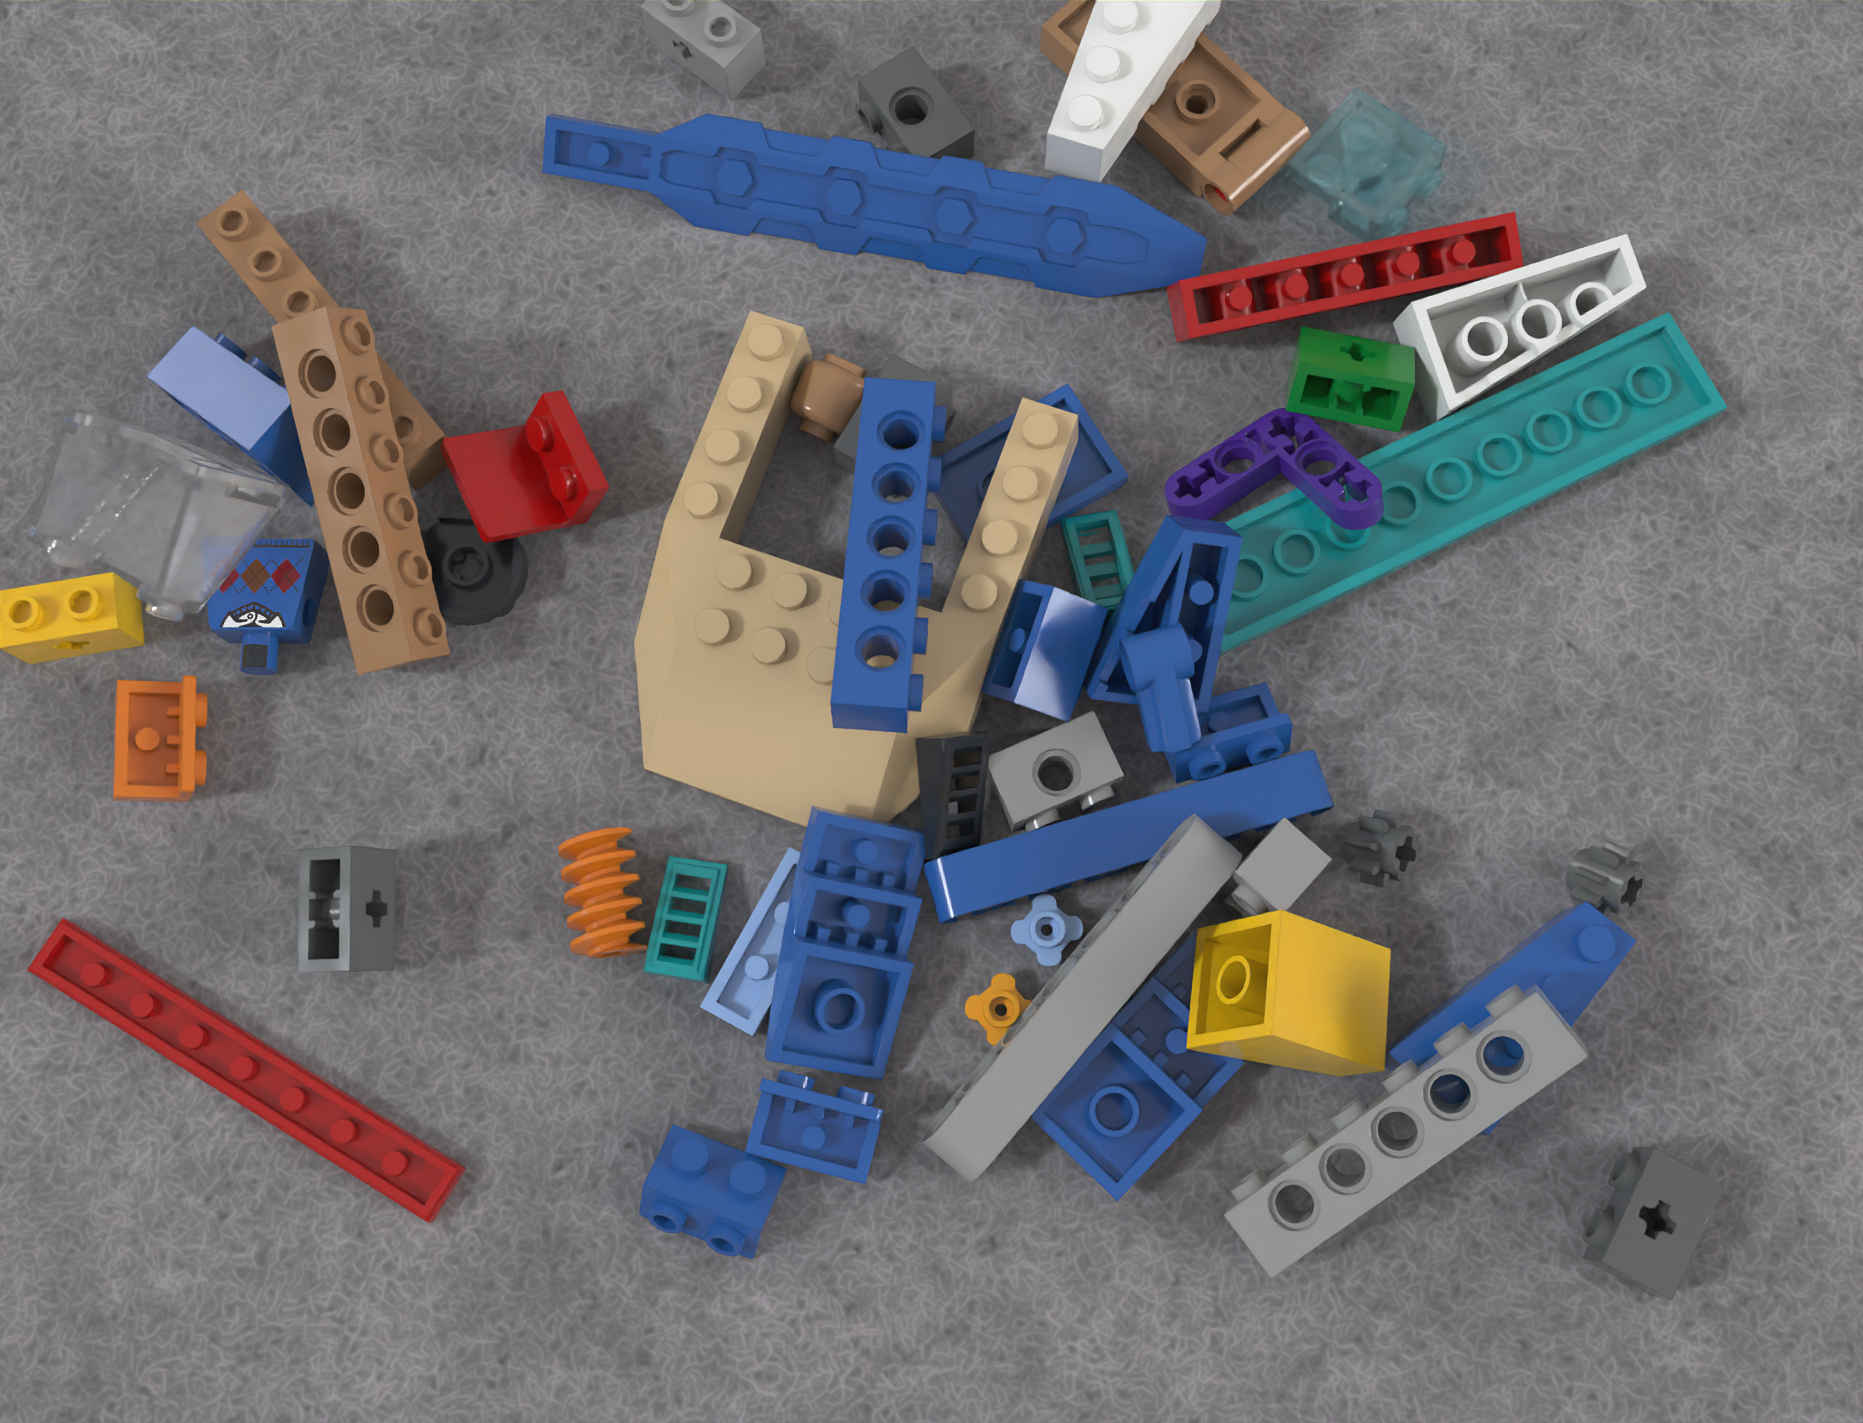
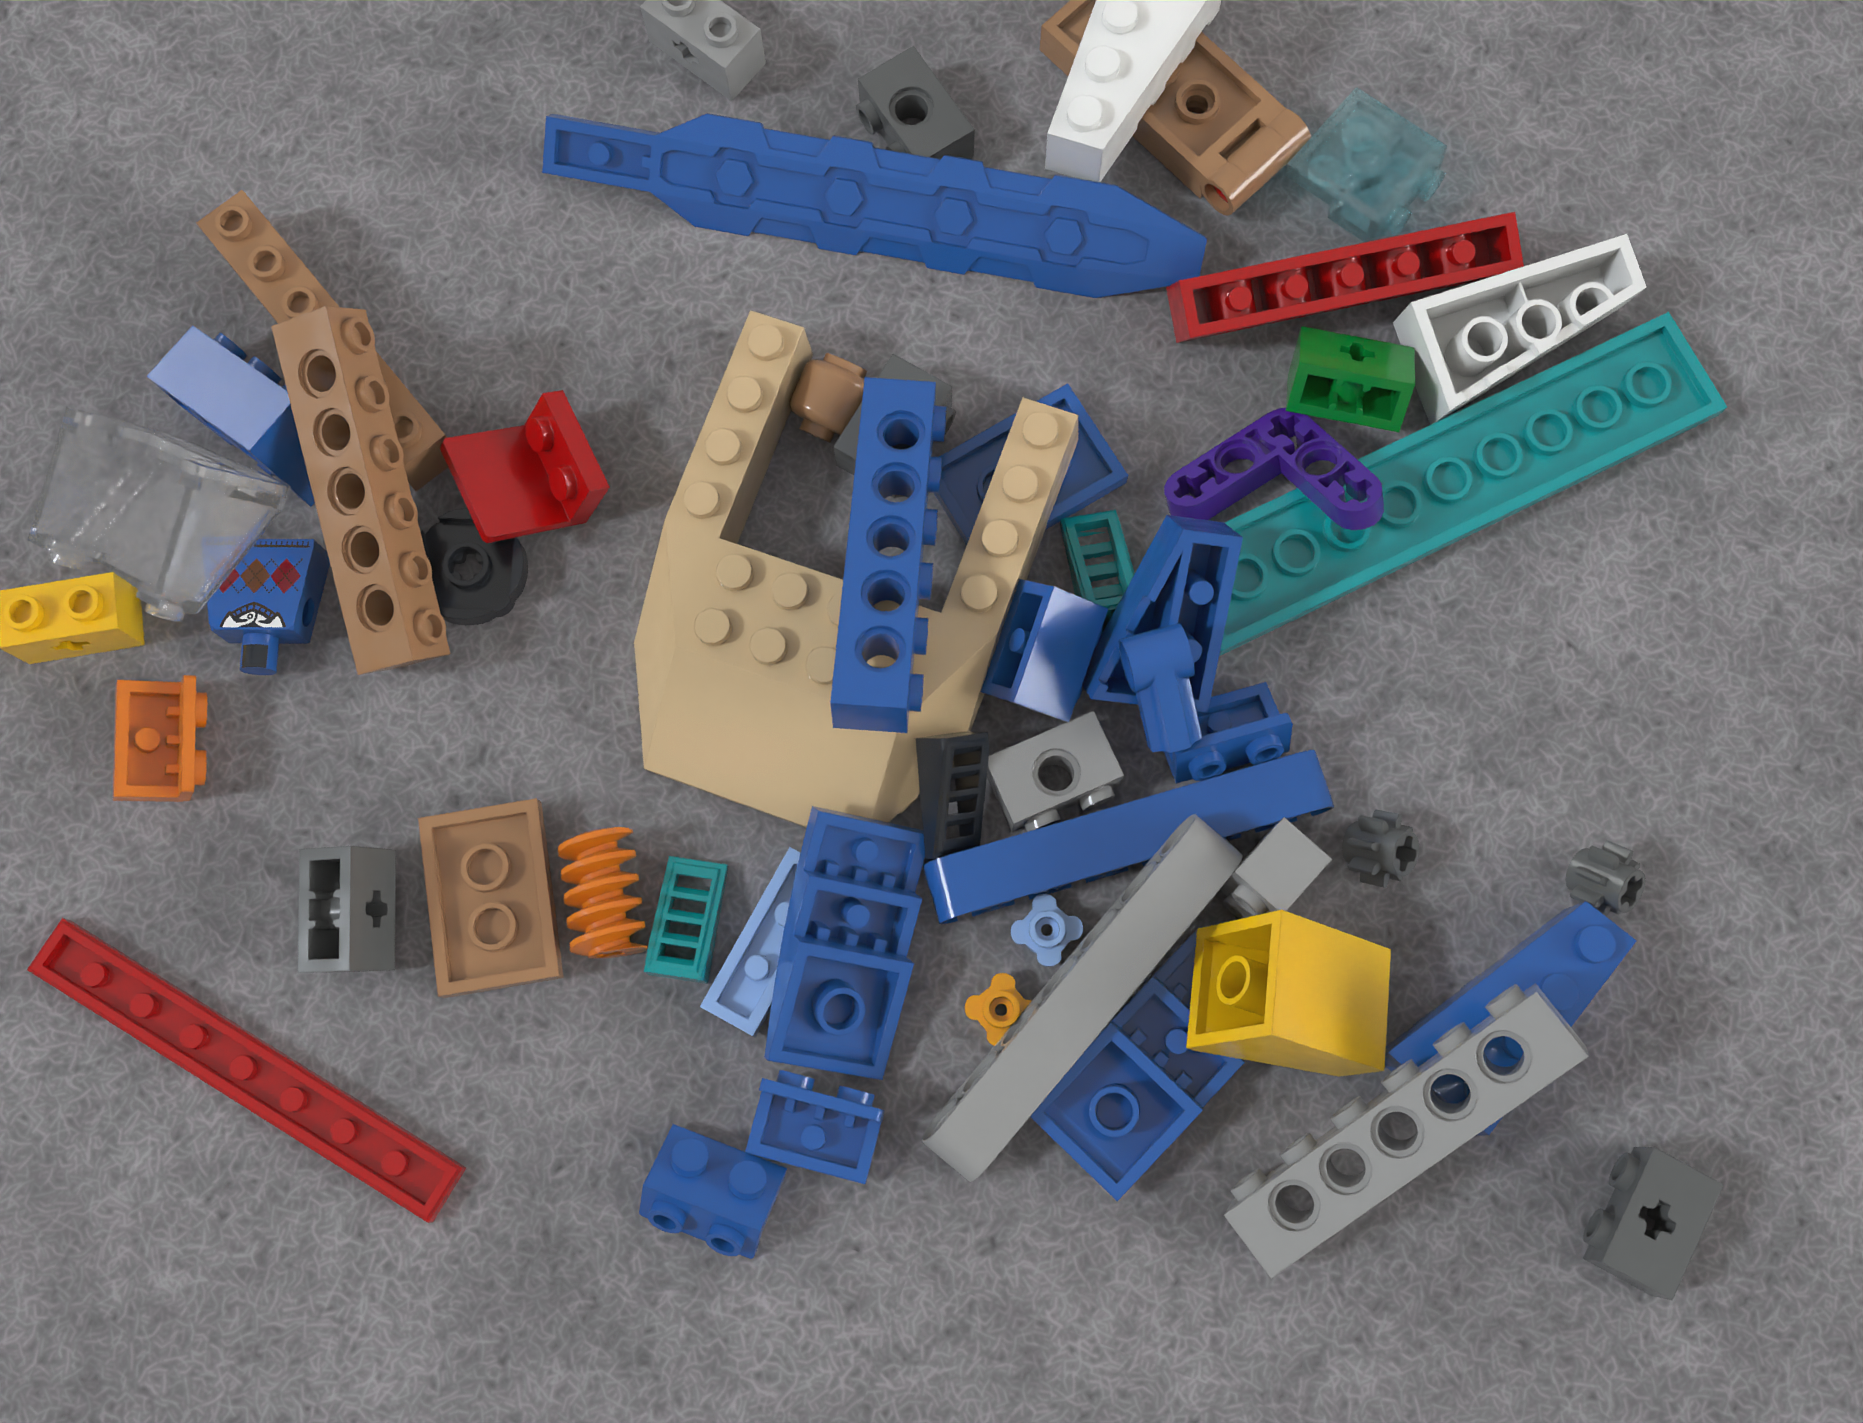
(490, 898): none -> medium nougat plate

